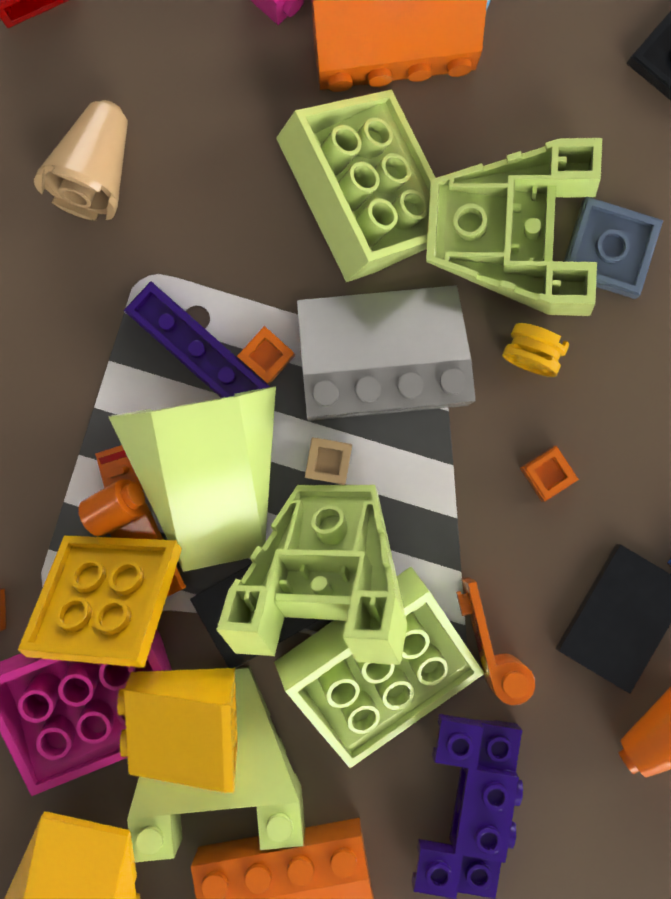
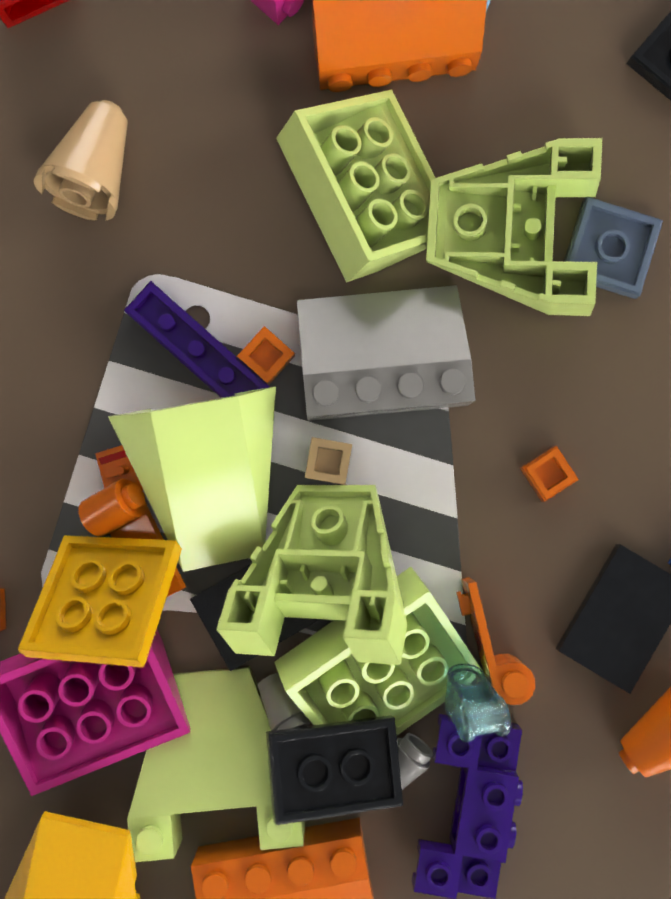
(181, 727): yellow slope -> none
(279, 707): none -> light grey cone
(334, 769): none -> black tile
(413, 758): none -> light grey cone
(474, 704): none -> clear light blue piece
(535, 349): yellow wheel -> none

